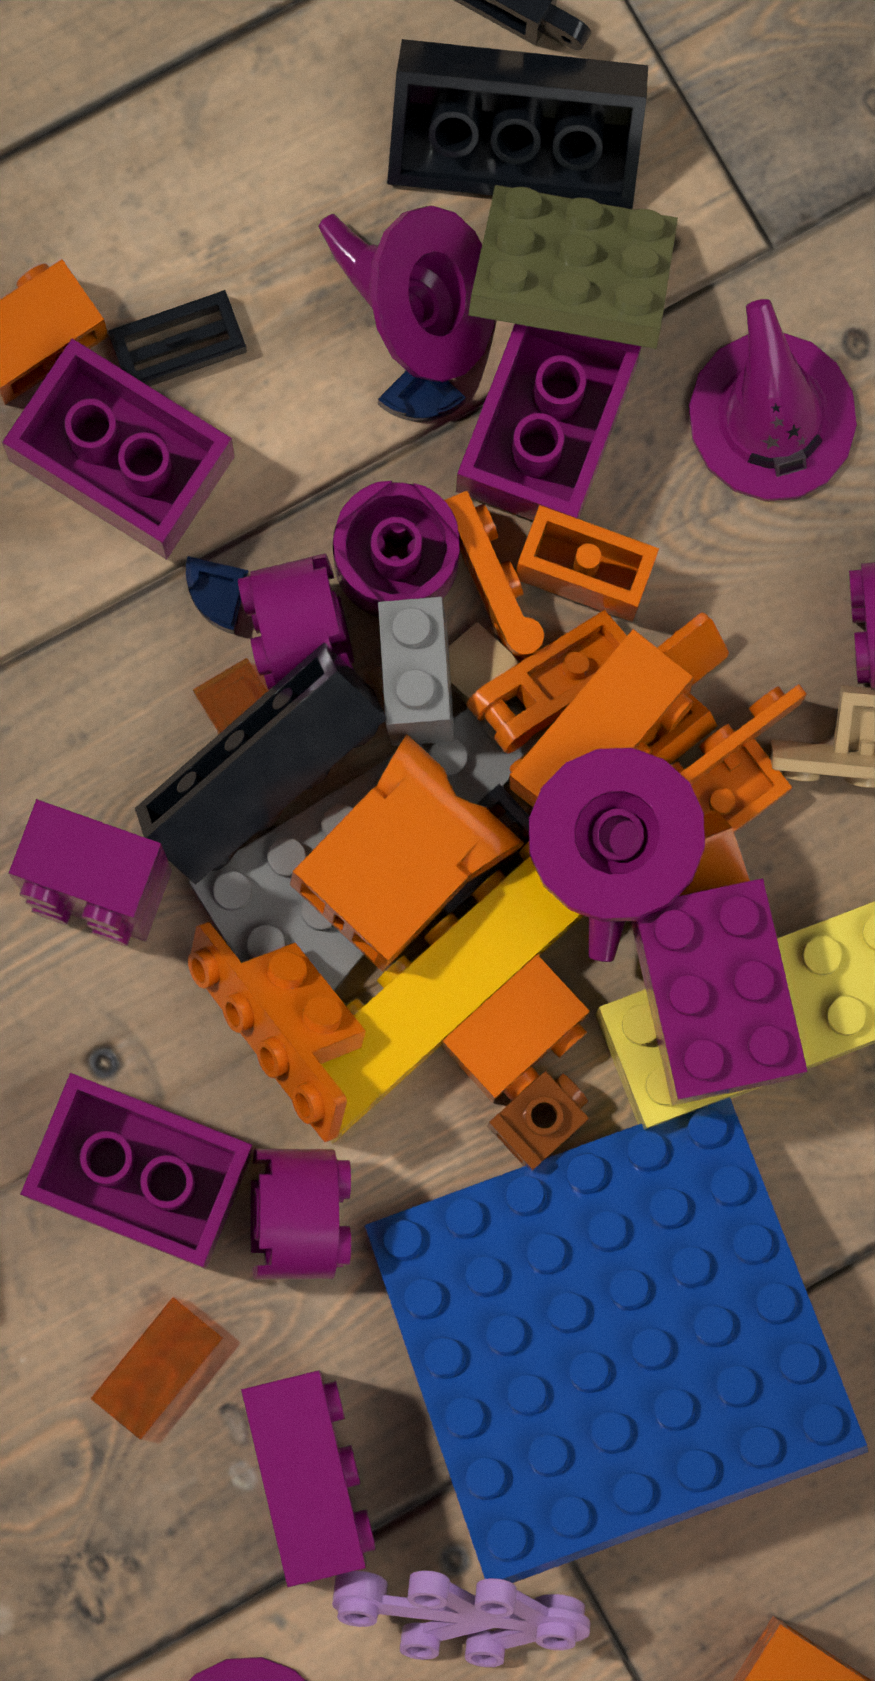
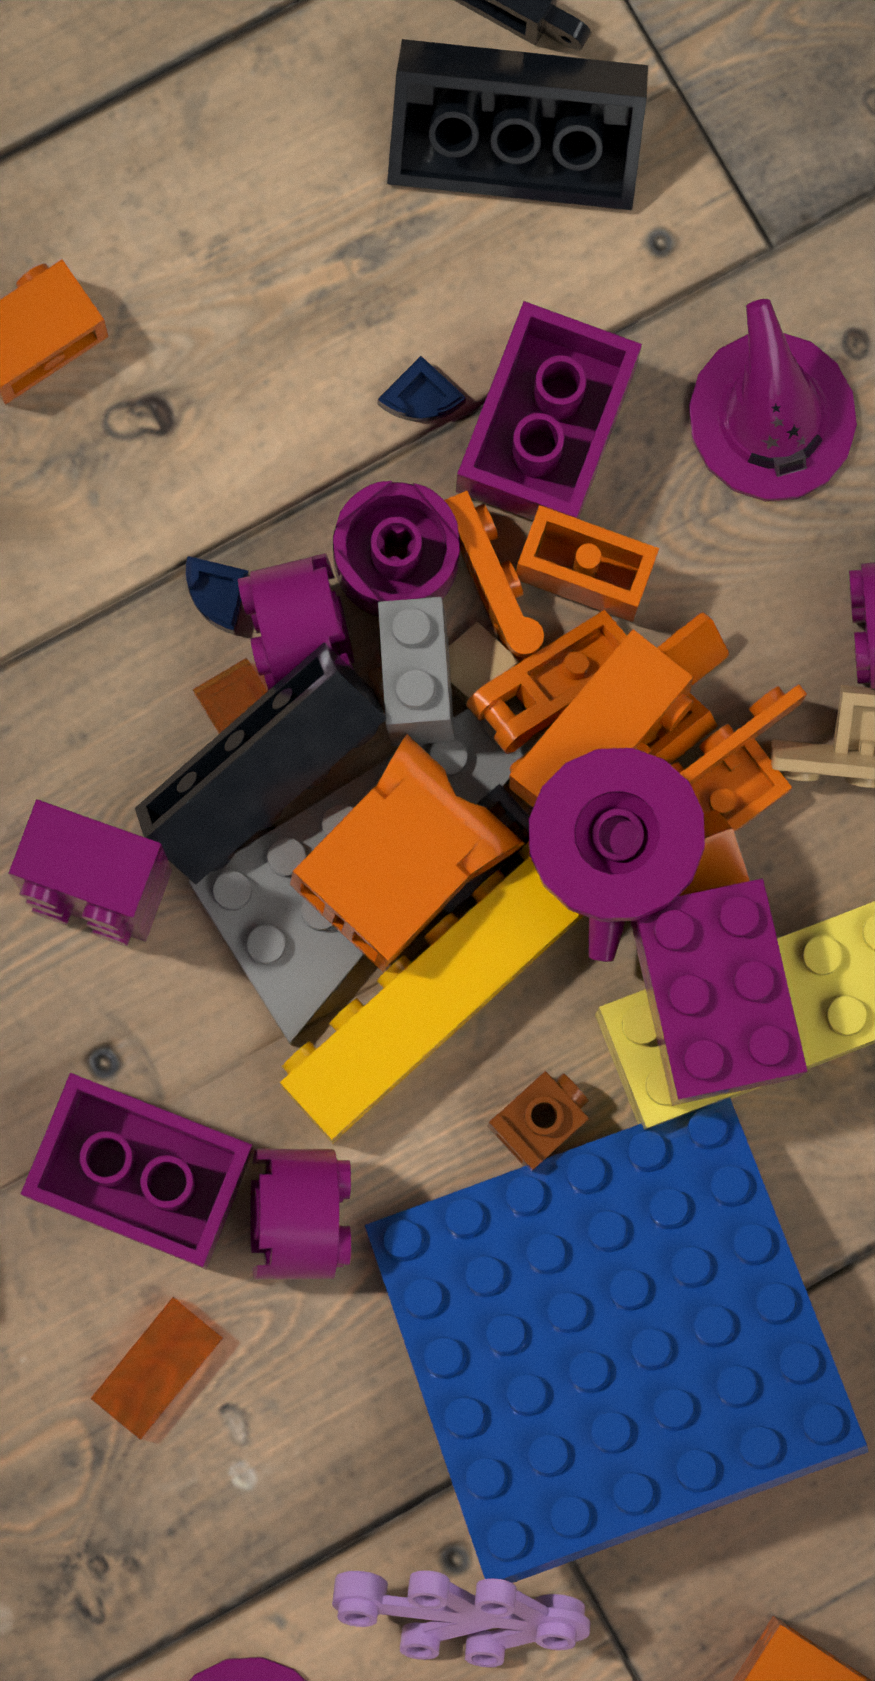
(119, 448): magenta brick -> none
(173, 317): black tile -> none
(286, 1019): orange bracket -> none
(308, 1477): magenta brick -> none
(418, 288): magenta piece -> none
(517, 1030): orange brick -> none
(574, 266): olive plate -> none

